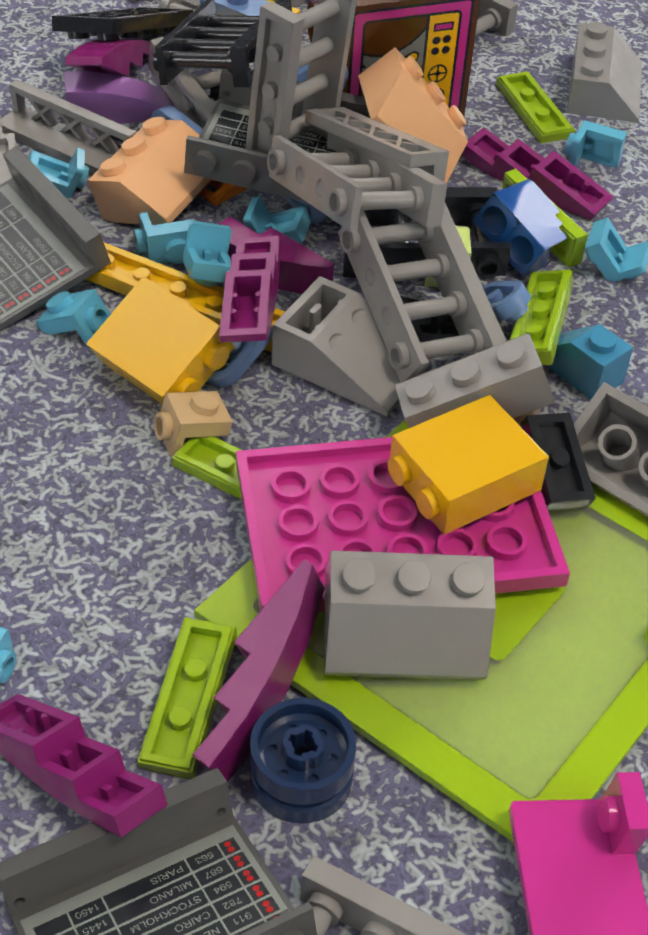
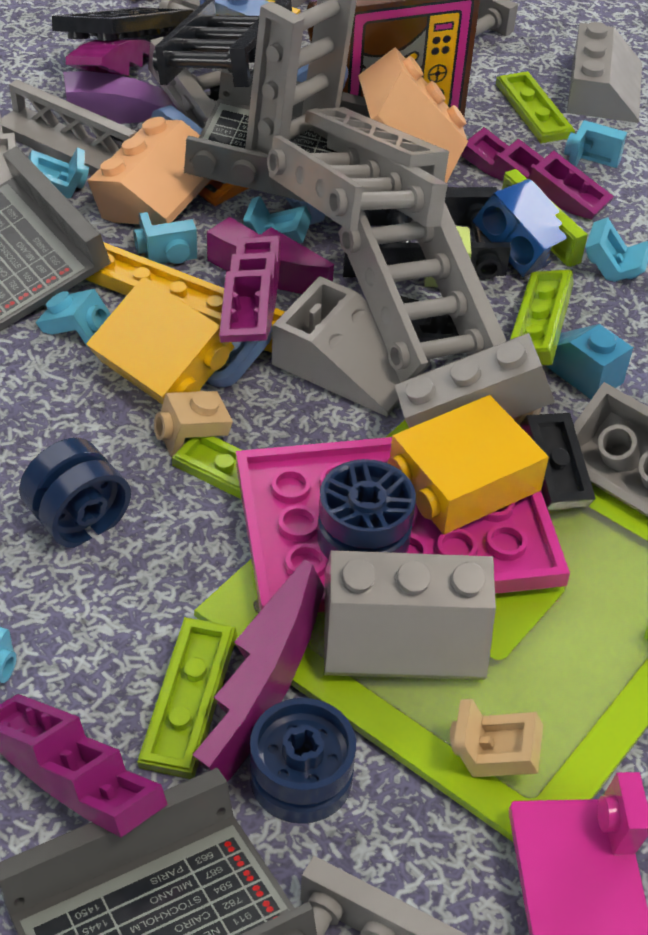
(74, 489): none -> dark blue wheel
(207, 252): medium azure bracket -> none
(365, 508): none -> dark blue wheel
(496, 742): none -> tan bracket
(507, 299): medium blue plate -> none

